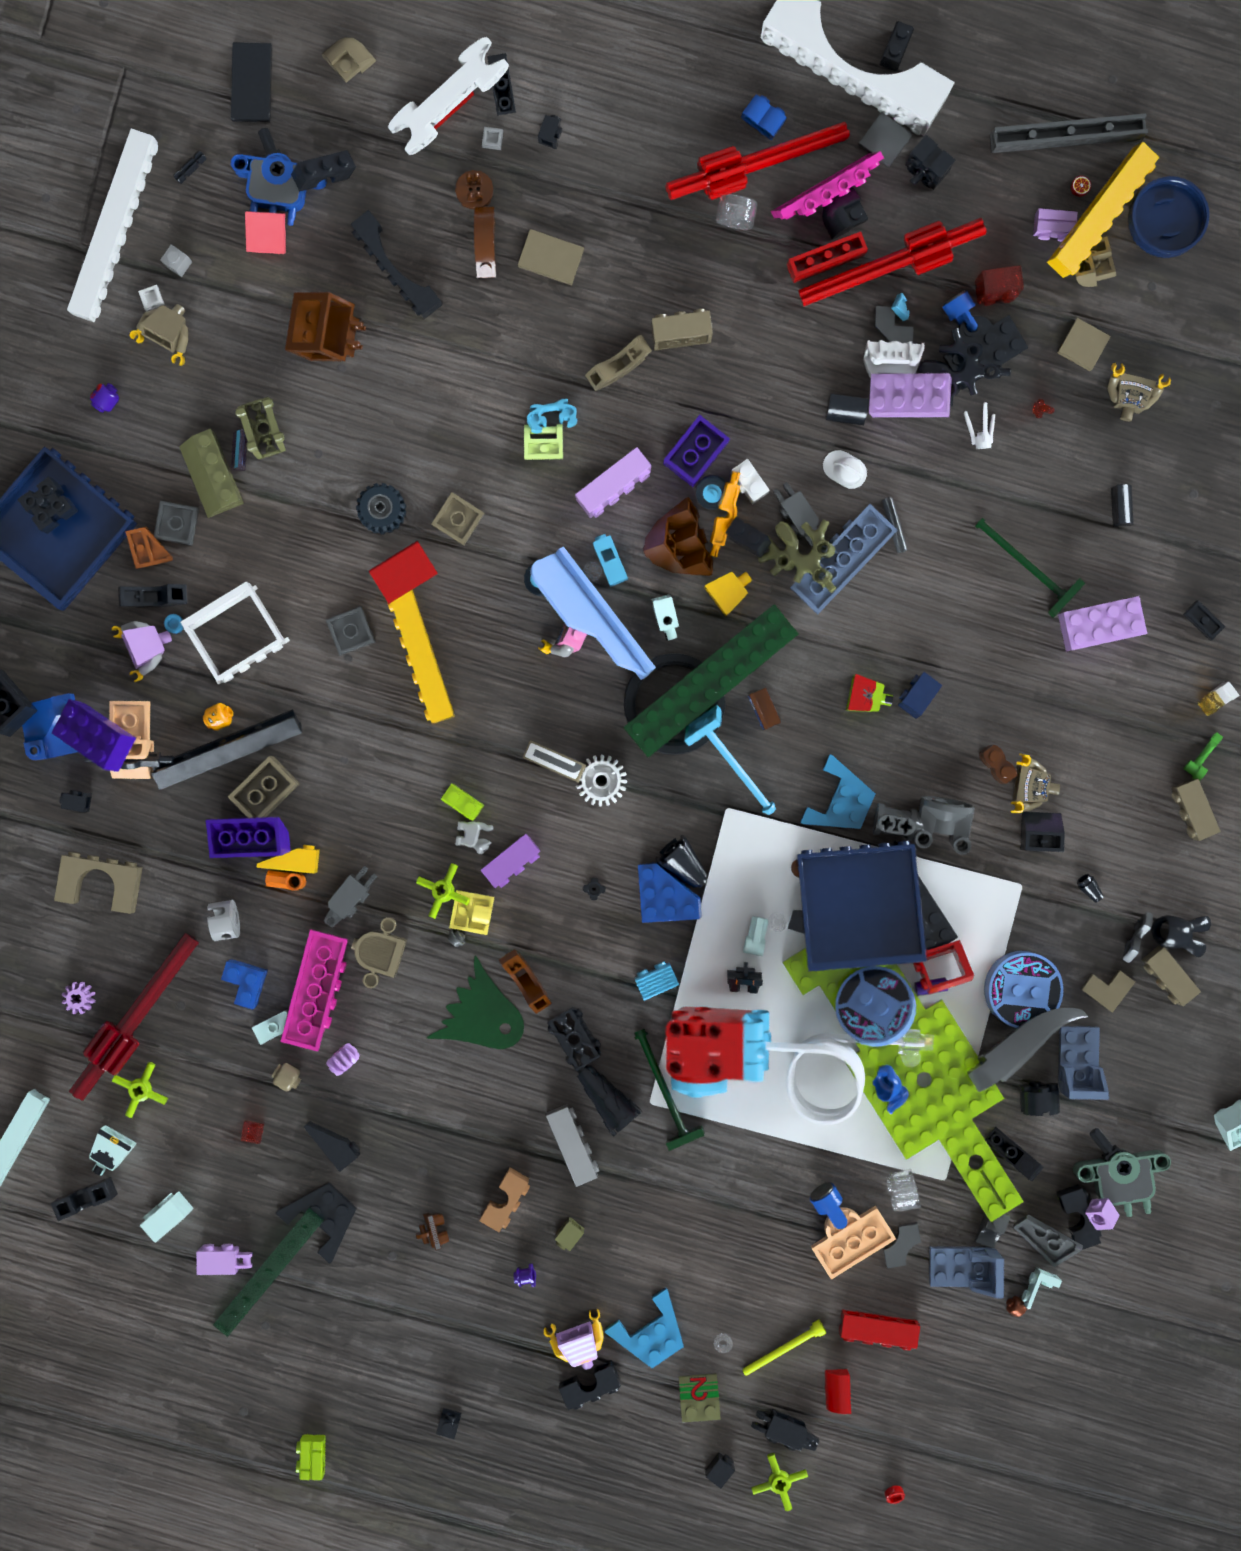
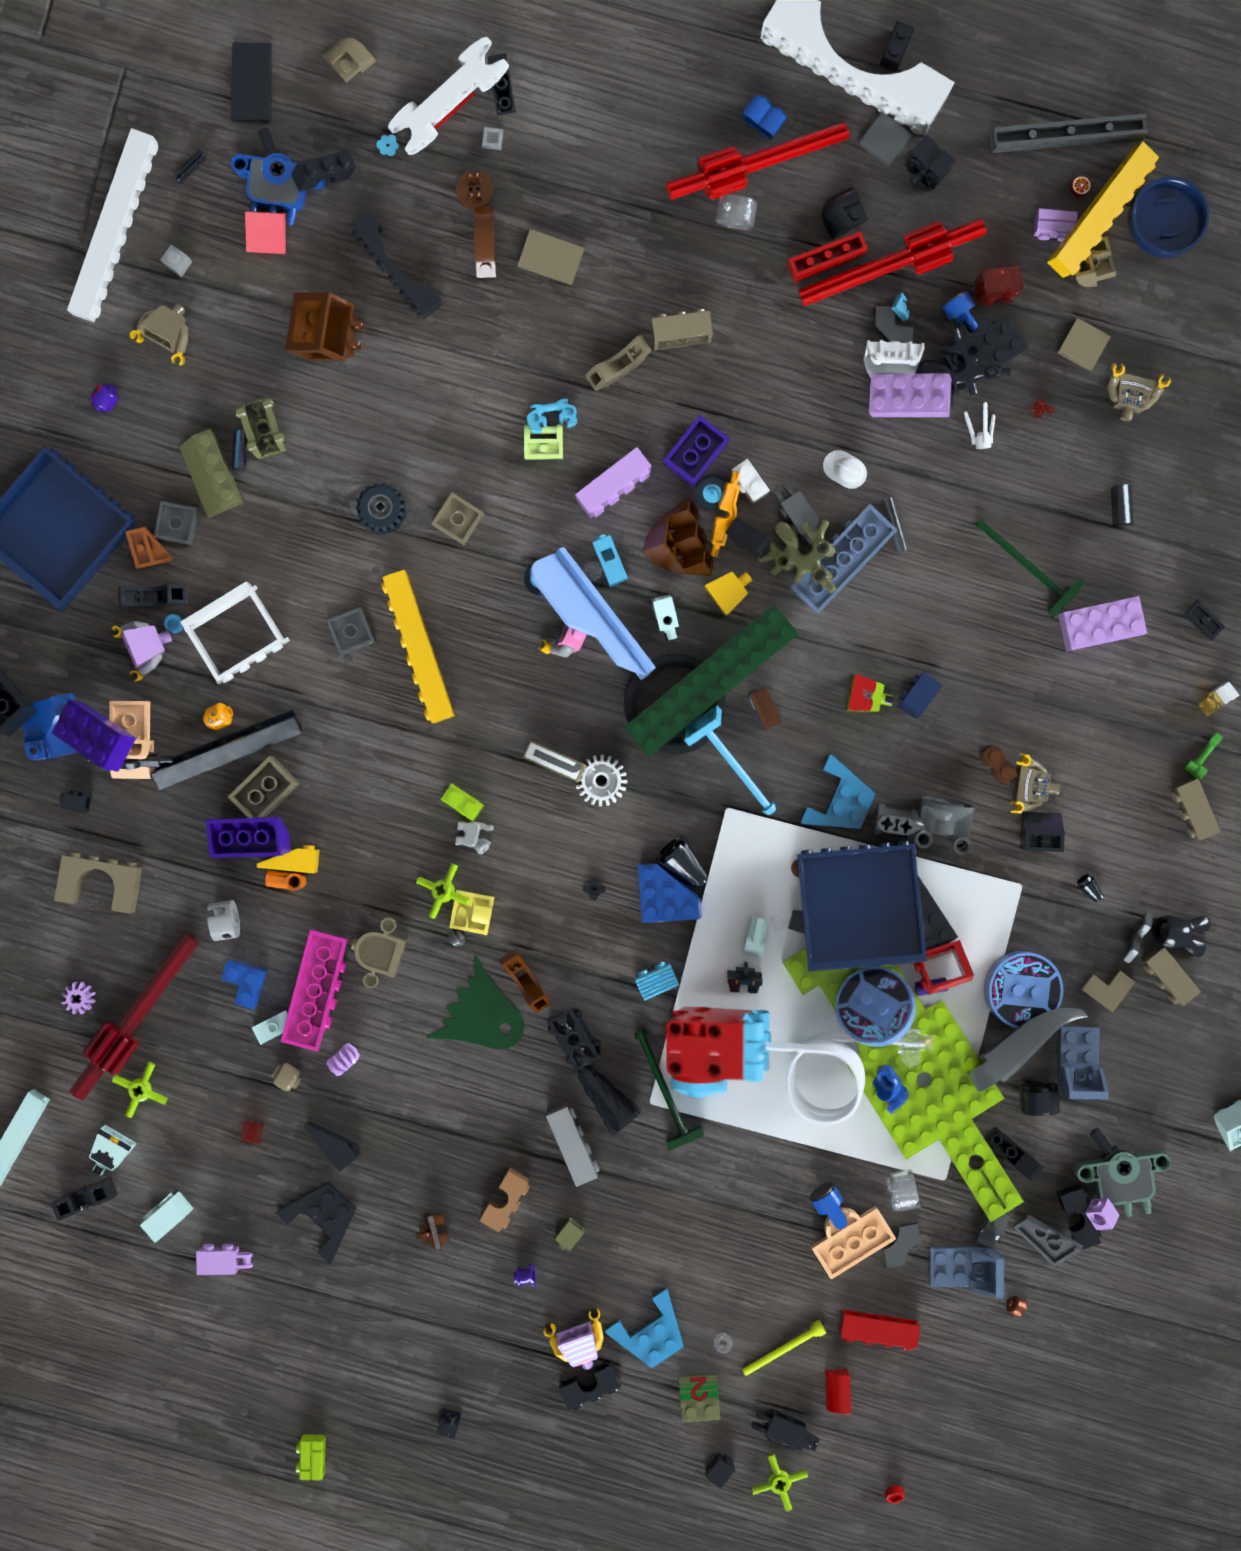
(47, 505): black brick -> none
(151, 297): white tile -> none
(268, 1272): clear green tile -> none
(347, 897): dark grey hinge -> none
(382, 145): none -> medium azure plant
(403, 572): red piece -> none
(511, 861): medium lavender brick -> none
(550, 131): black brick -> none
(830, 187): dark pink plate -> none
(847, 409): black brick -> none
(1048, 1280): light aqua bracket -> none

